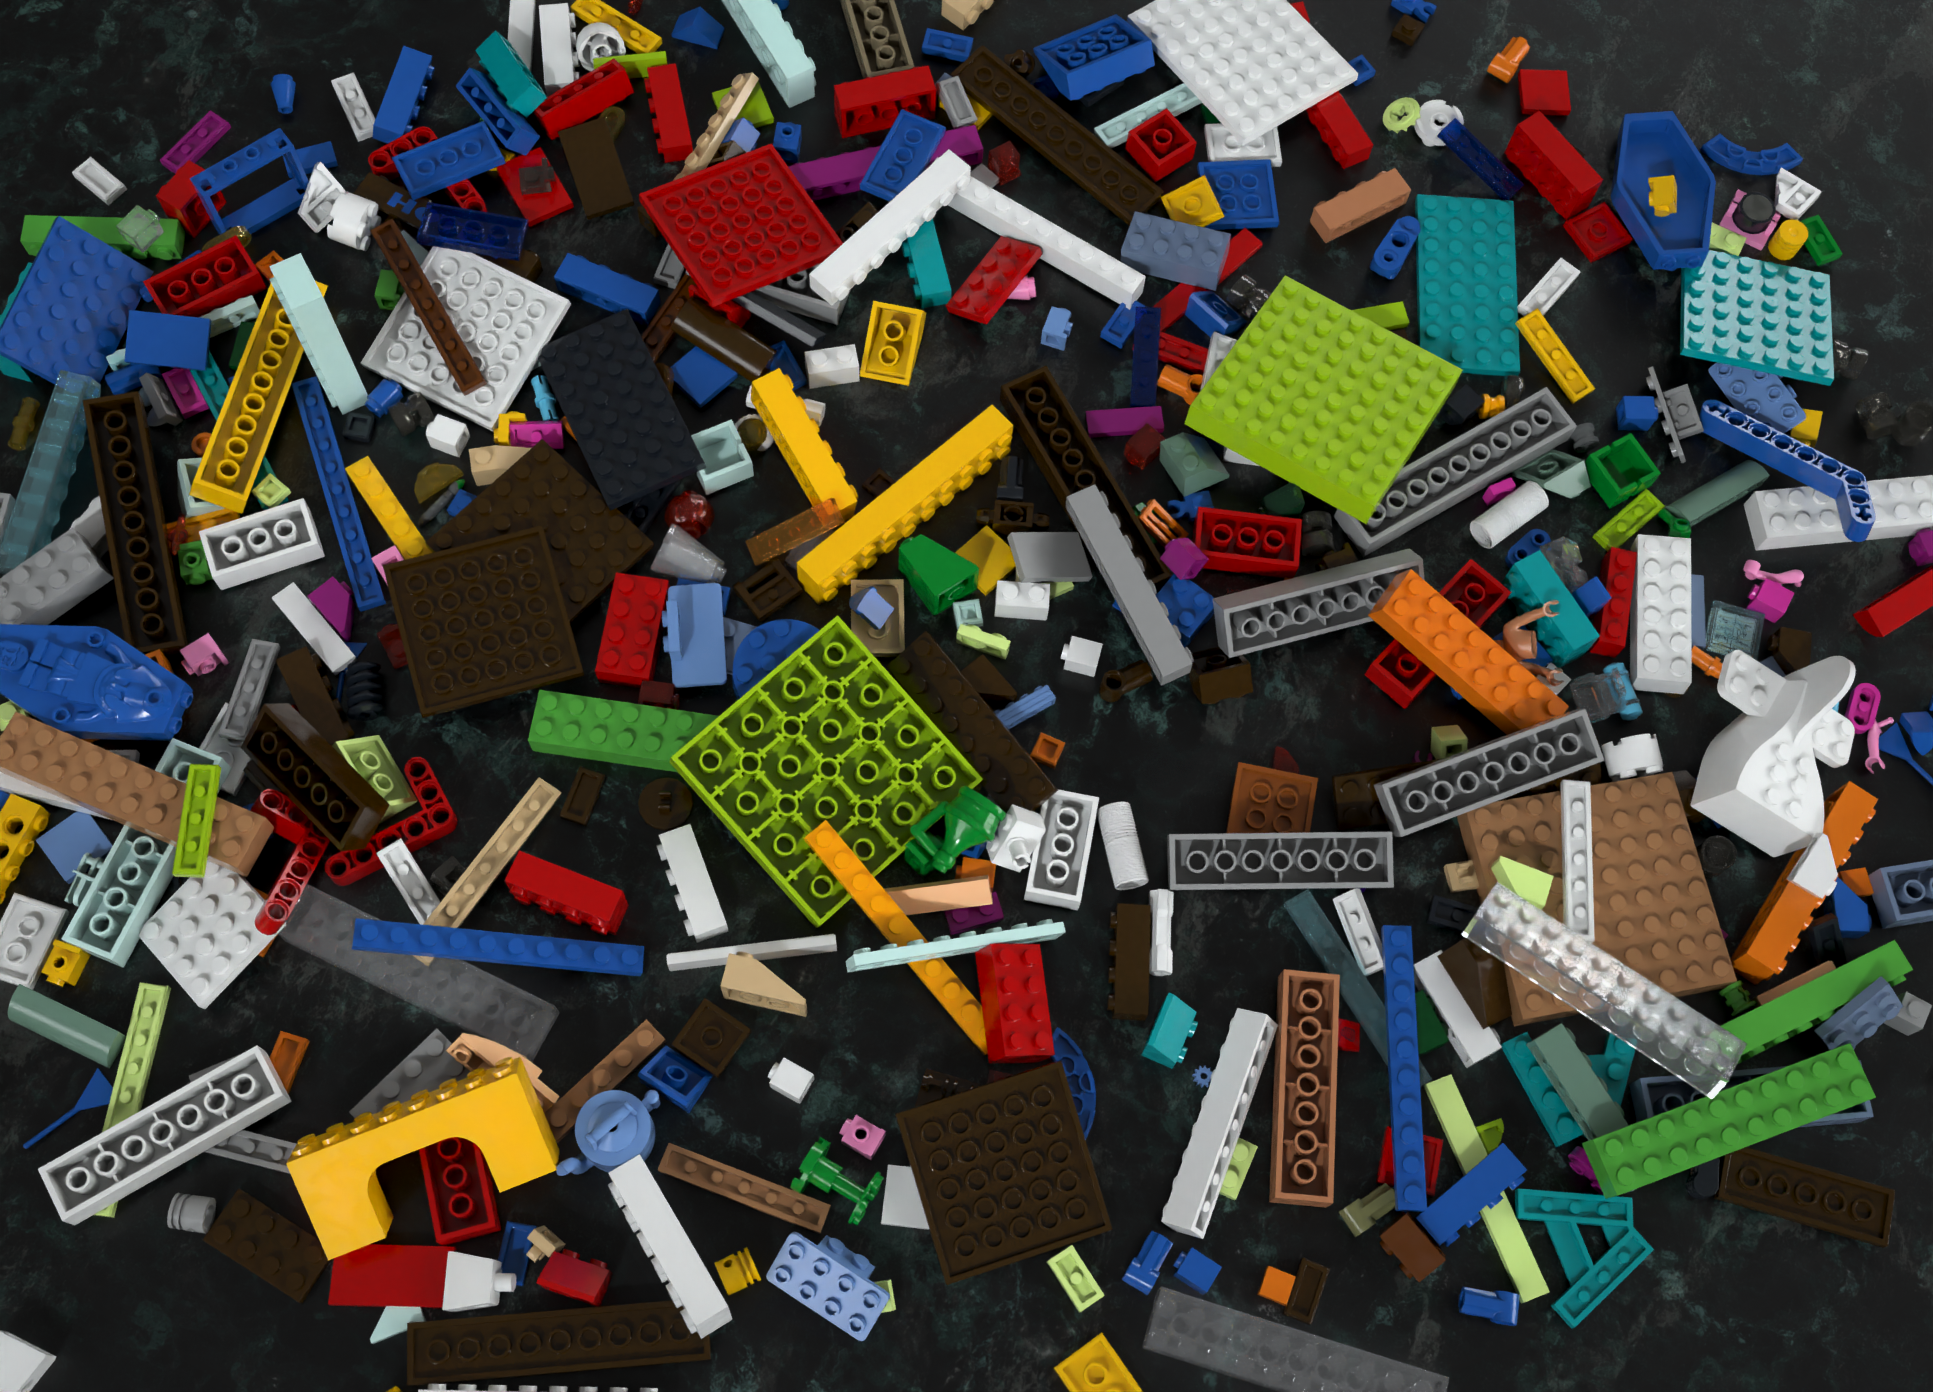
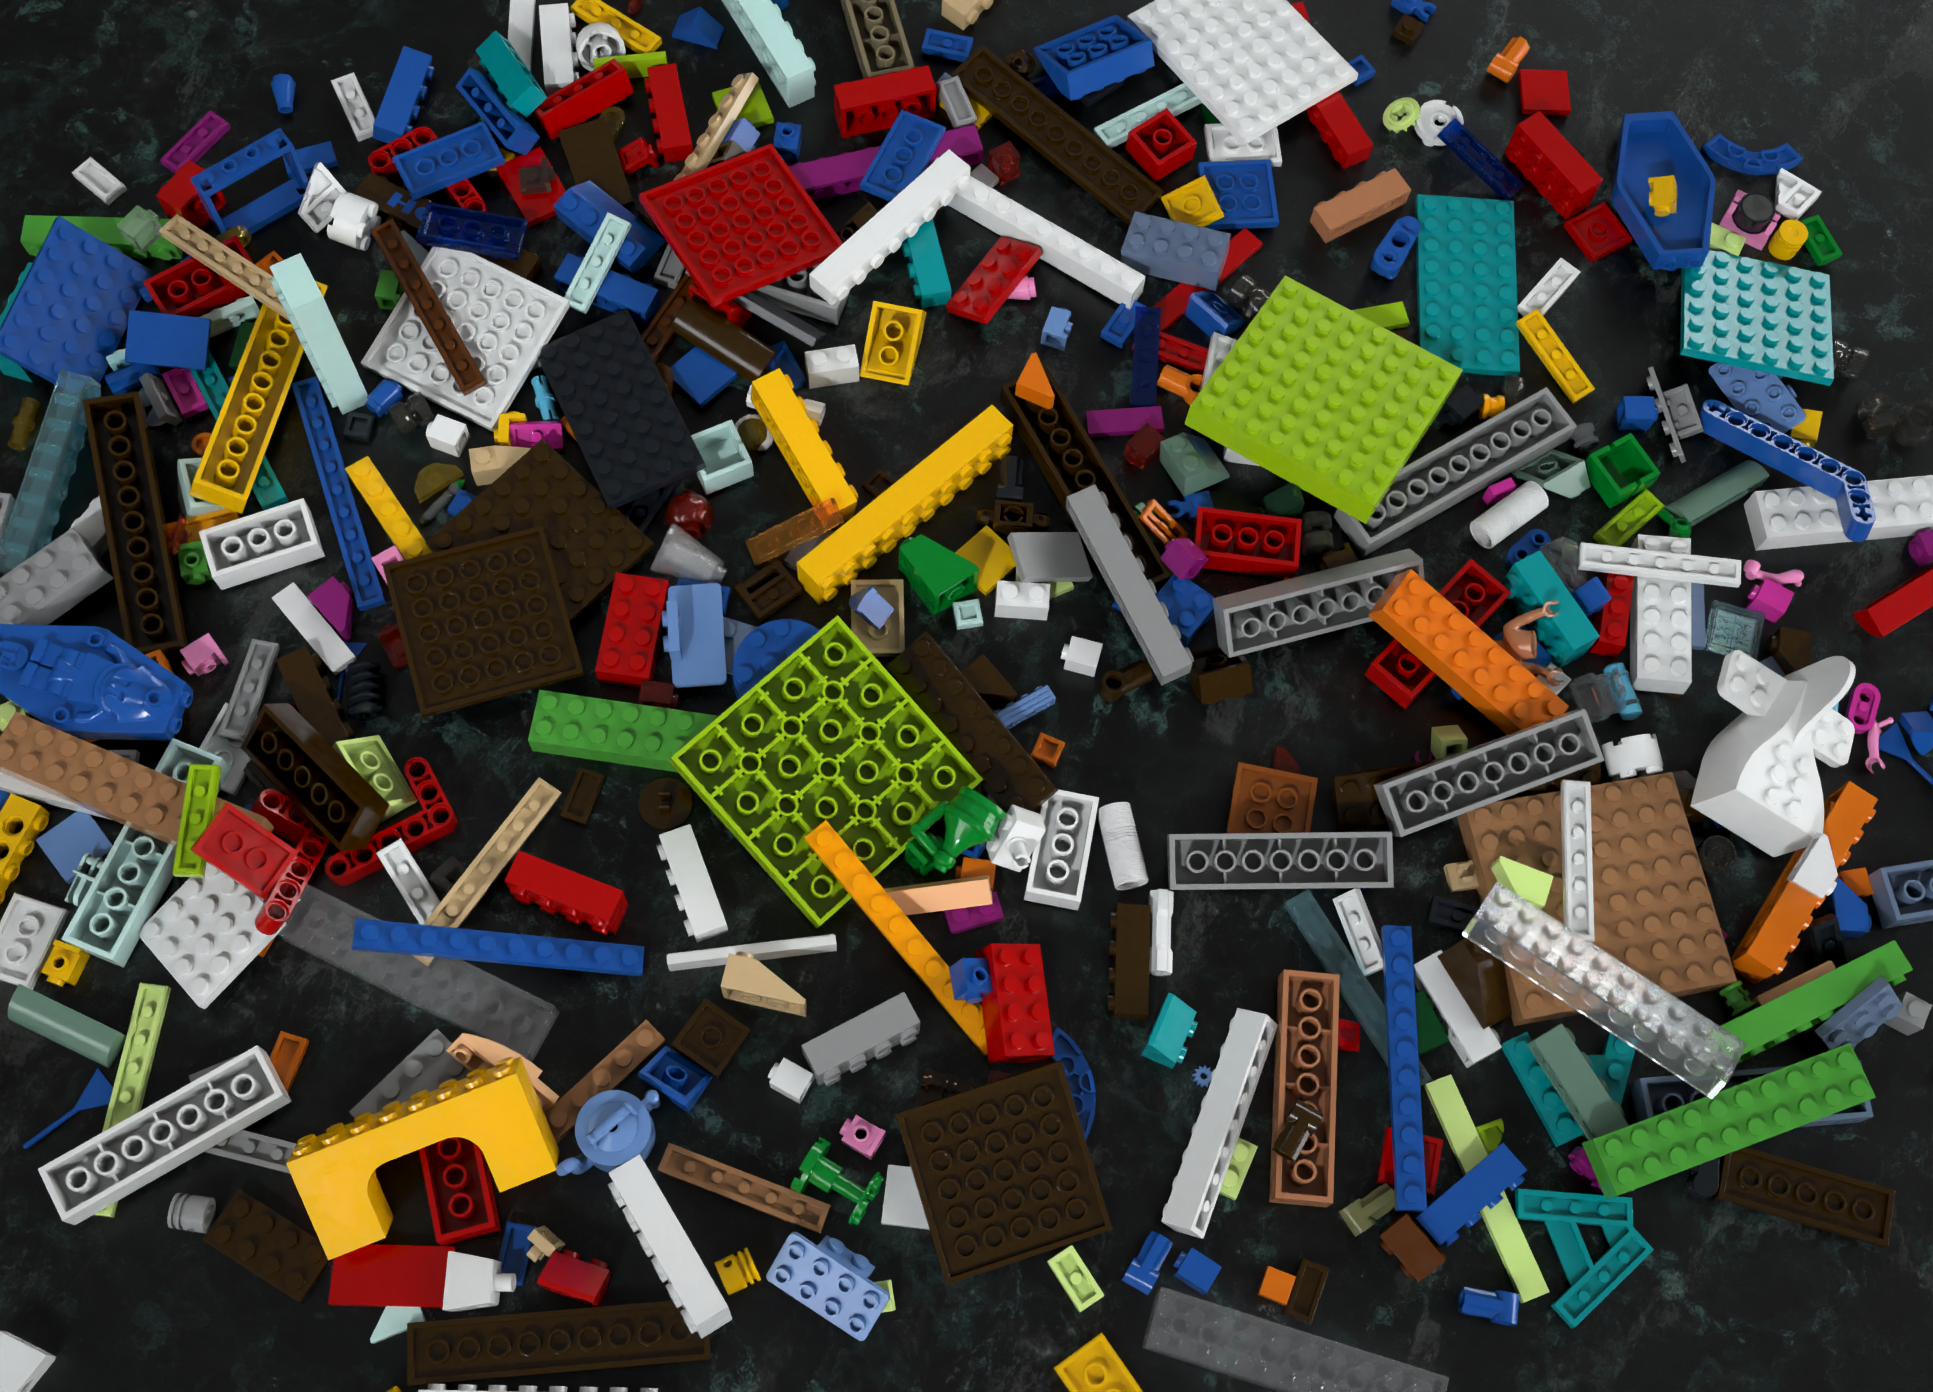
(222, 261): none -> tan plate
(244, 850): none -> red plate
(271, 491): yellowish green tile -> none
(584, 210): none -> blue slope
(597, 262): none -> light aqua tile
(638, 155): none -> red bracket
(861, 1039): none -> light grey brick
(944, 946): light aqua plate -> none
(970, 979): none -> blue brick
(975, 638): yellowish green plate -> none
(1034, 384): none -> orange slope
(1300, 1124): none -> dark brown piece
(1659, 564): none -> white tile
(1707, 663): orange pin -> none

